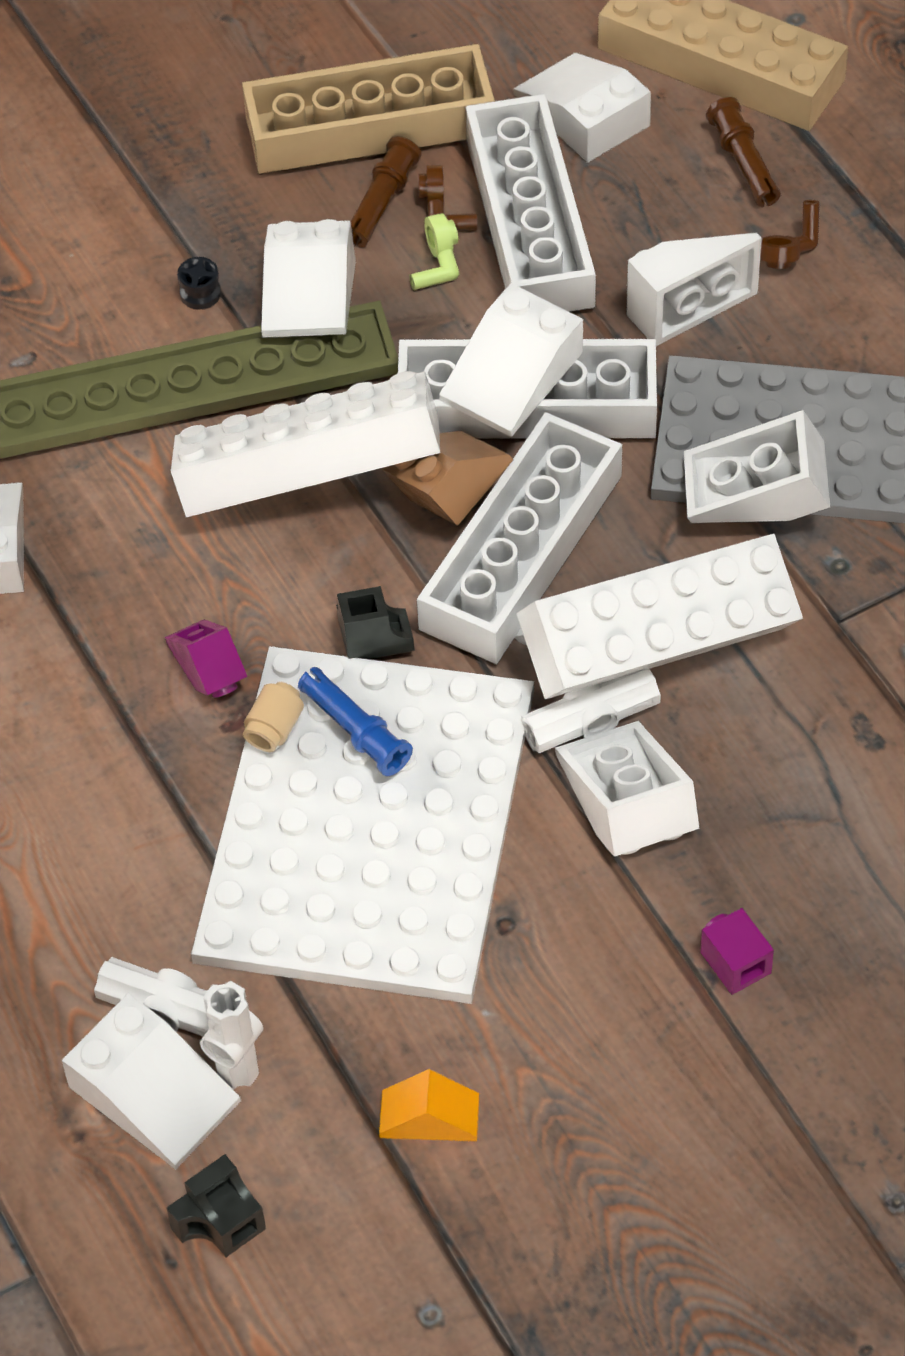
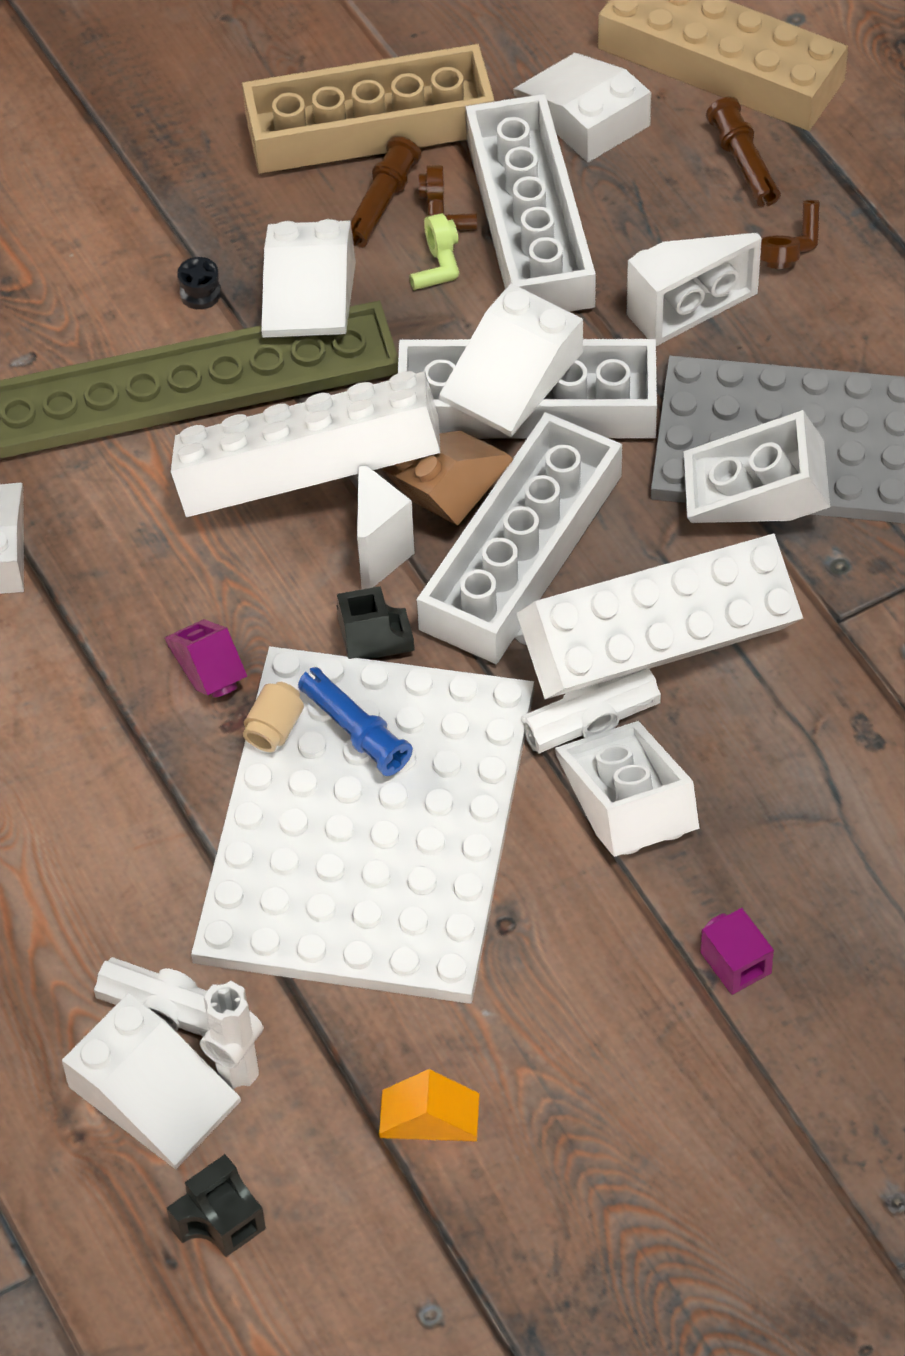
(383, 527): none -> white slope

